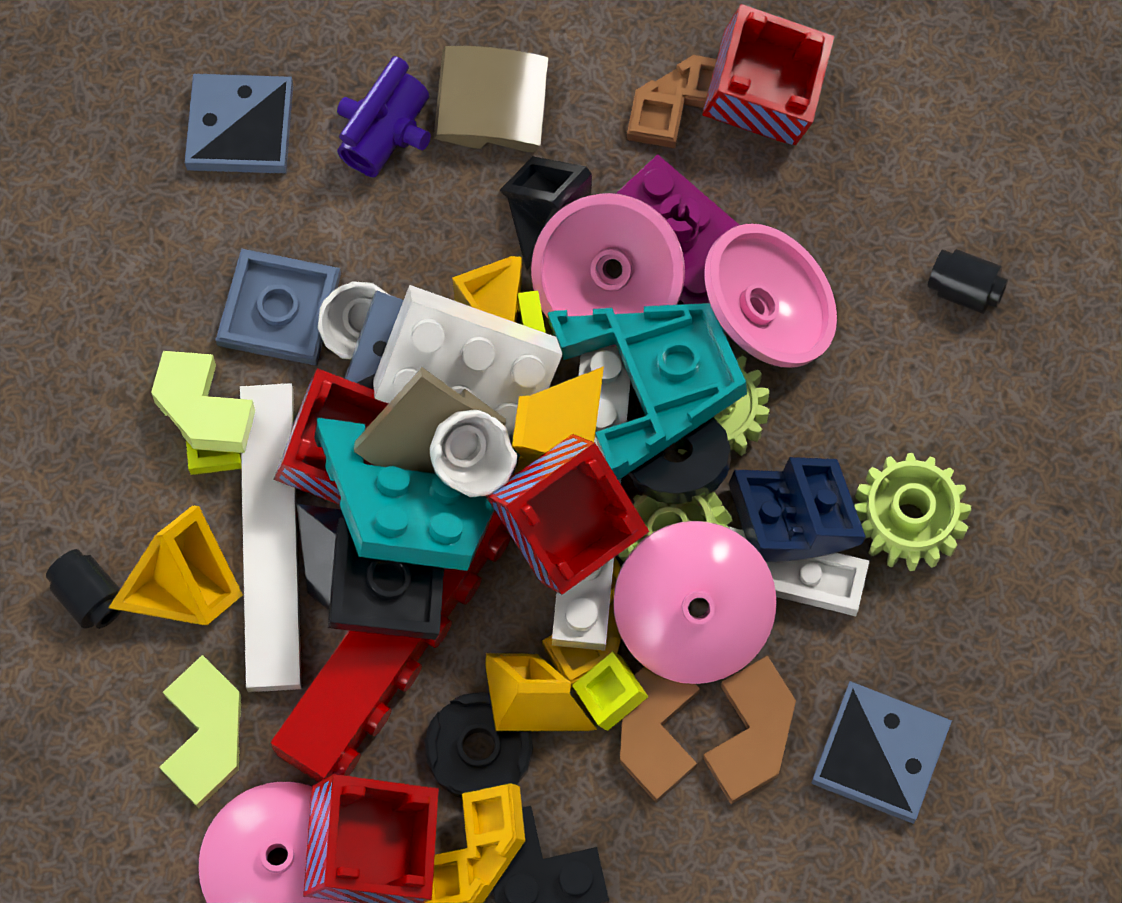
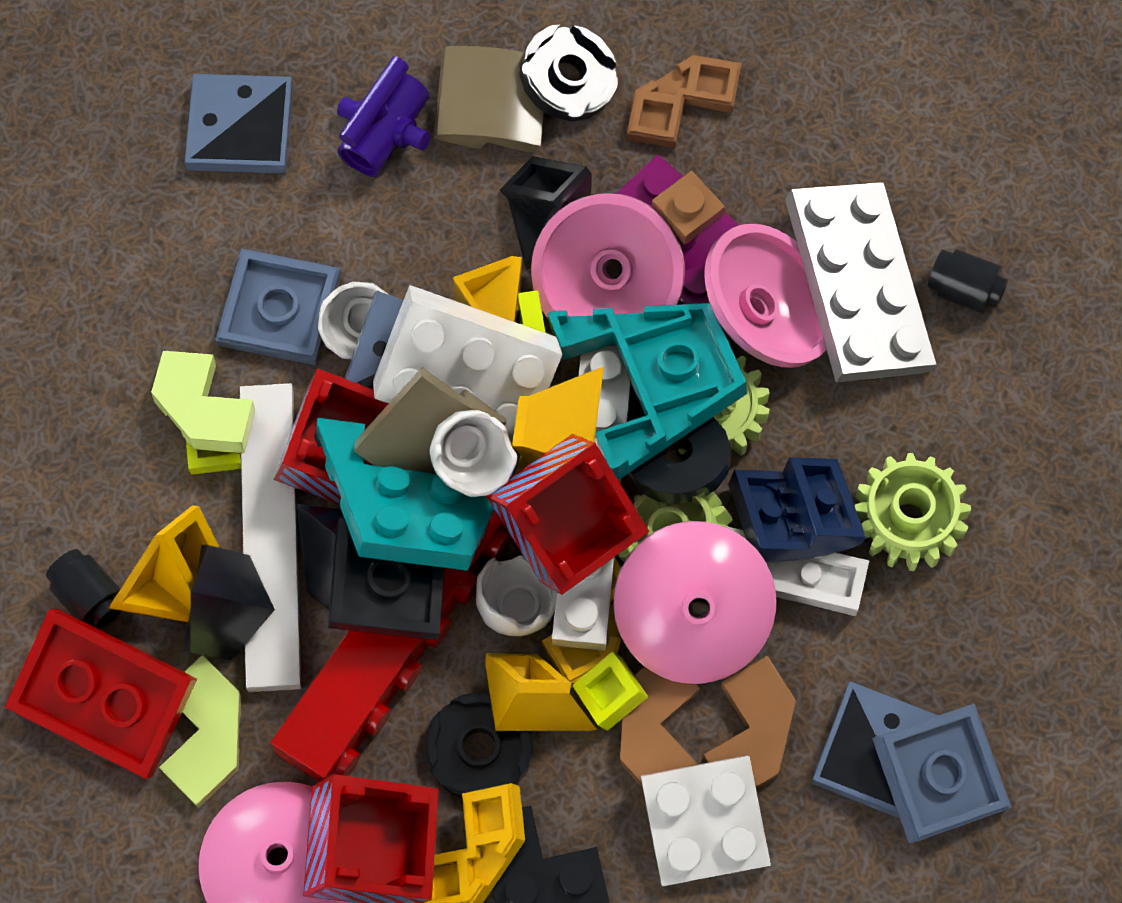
(100, 693): none -> red plate
(225, 604): none -> black slope
(513, 597): none -> white hair
(557, 94): none -> tile
(688, 207): none -> medium nougat plate
(705, 820): none -> white plate
(768, 75): red container -> none
(860, 282): none -> plate
(941, 773): none -> sand blue tile

